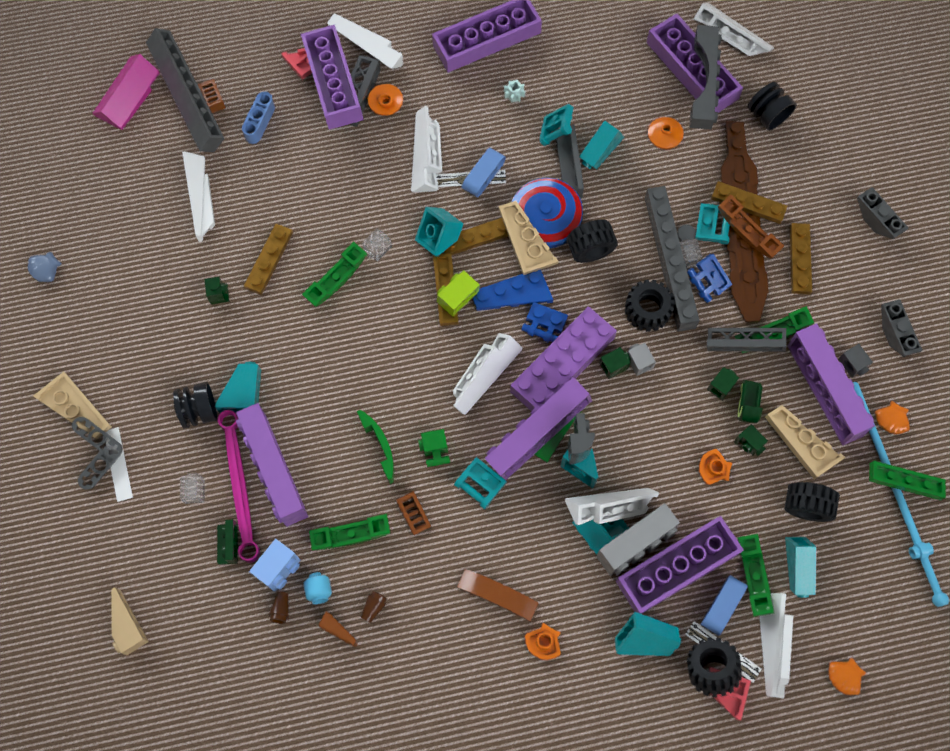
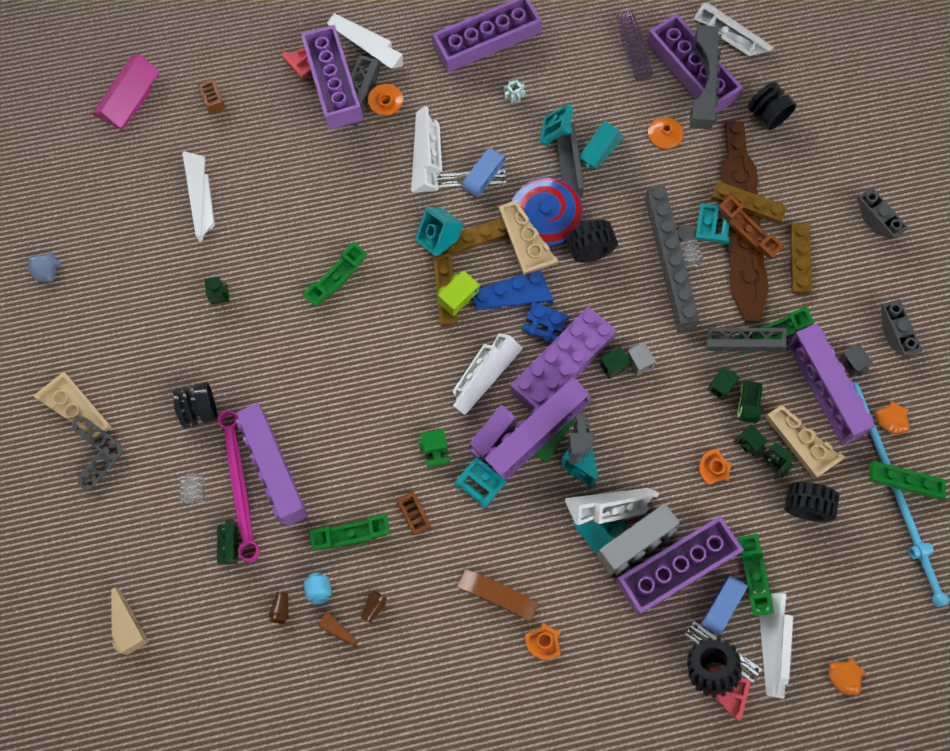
(119, 469): white sticker -> none
(185, 90): dark grey brick -> none
(241, 389): teal slope -> none
(257, 110): medium blue beam -> none
(268, 259): pearl gold plate -> none
(276, 565): light blue piece -> none
(370, 425): green slope -> none
(377, 245): clear brick -> none
(492, 432): none -> medium lavender slope
(634, 44): none -> clear purple slope
(647, 637): teal slope -> none
(654, 292): black tyre -> none
(714, 276): blue plate -> none
(779, 458): none -> dark green bracket
(801, 566): slope -> none

